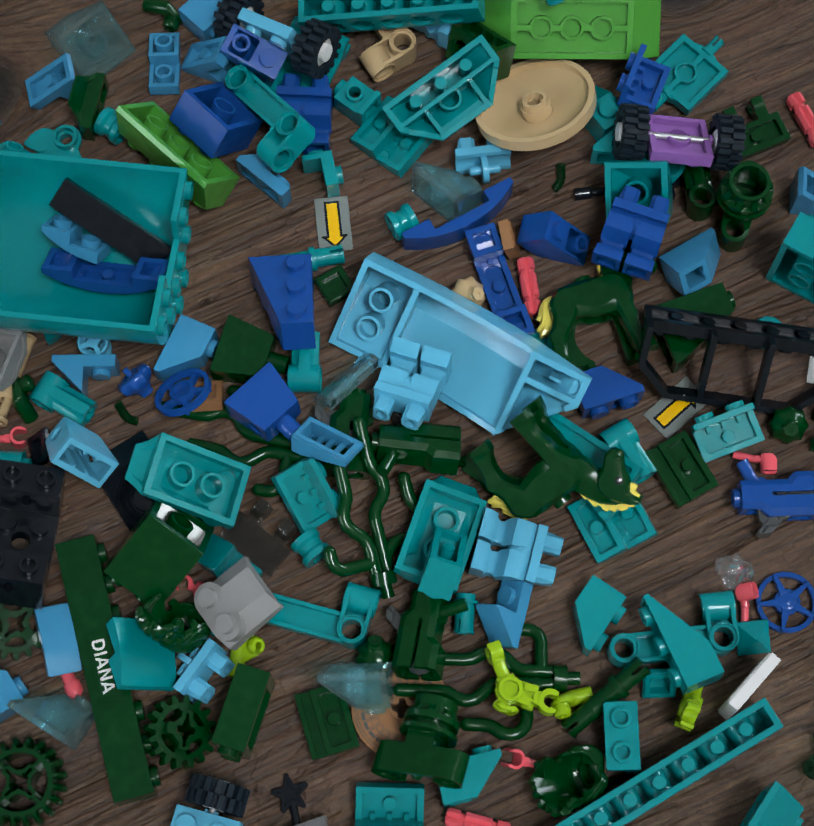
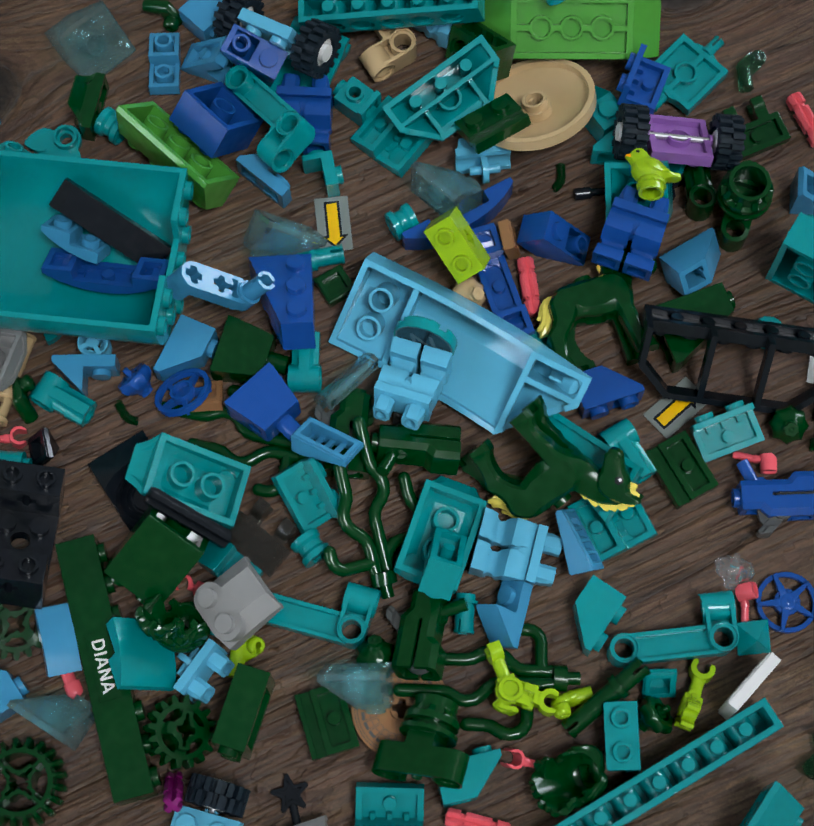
(51, 82): dark azure slope -> none
(71, 448): medium azure torso -> none
(173, 792): none -> magenta axle
(187, 517): none -> black axle
(199, 282): none -> dark azure beam
(279, 236): none -> clear light blue slope
(425, 332): none -> tile
(457, 245): none -> lime brick
(492, 123): none -> dark green plate
(577, 546): none -> dark azure slope
(650, 174): none -> lime animal
(655, 716): none -> dark green piece
(686, 650): teal slope -> none
(747, 67): none -> clear green arm

